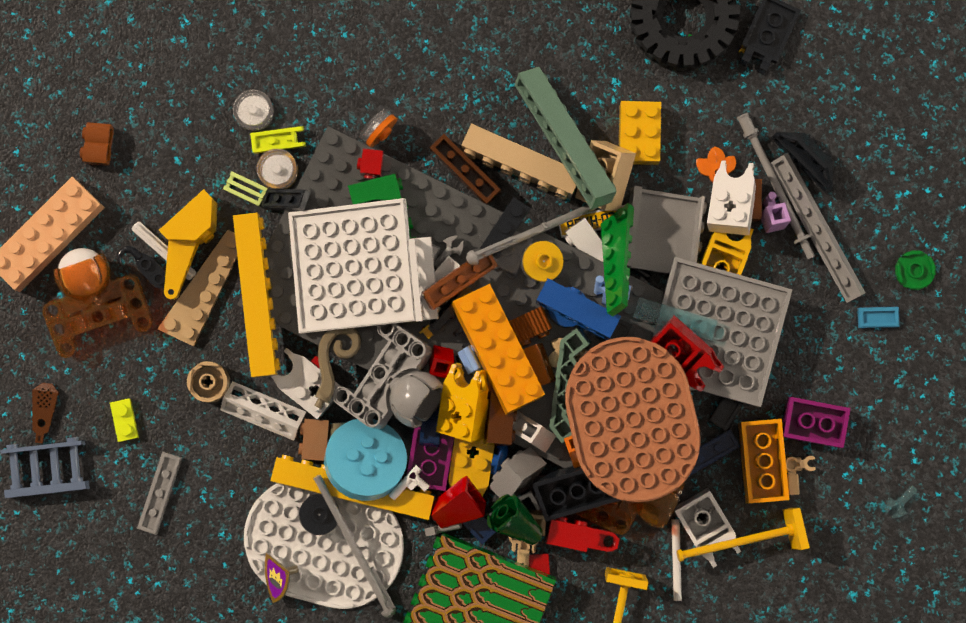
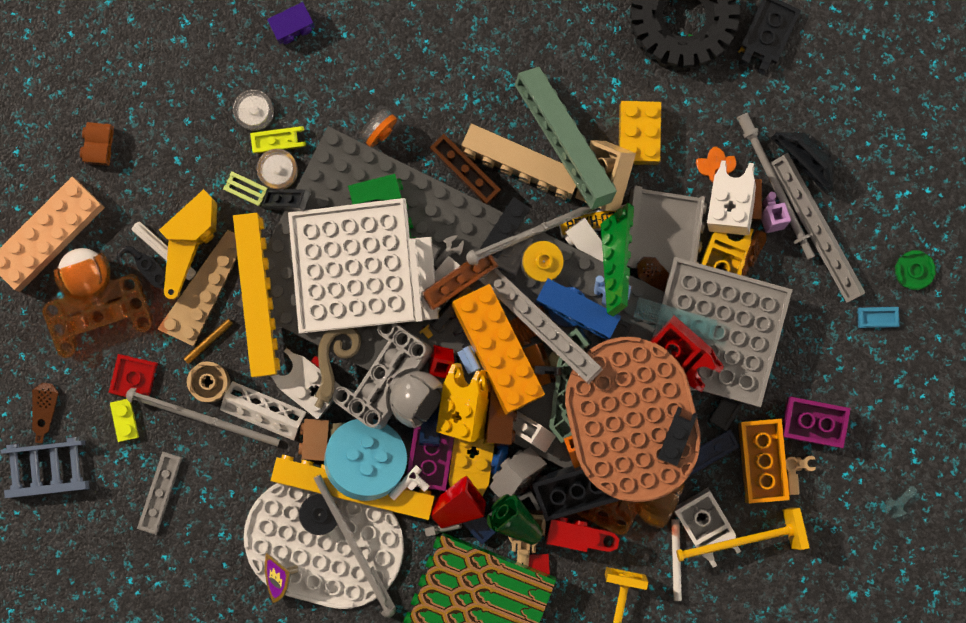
(132, 373): none -> red tile
(133, 395): none -> light grey bar
(208, 341): none -> pearl gold bar
(291, 23): none -> dark purple brick
(370, 163): red brick -> none
(542, 325): none -> light grey plate
(552, 370): none -> black tile
(658, 281): none -> reddish brown piece
(676, 438): none -> black hinge
(757, 244): none -> reddish brown piece

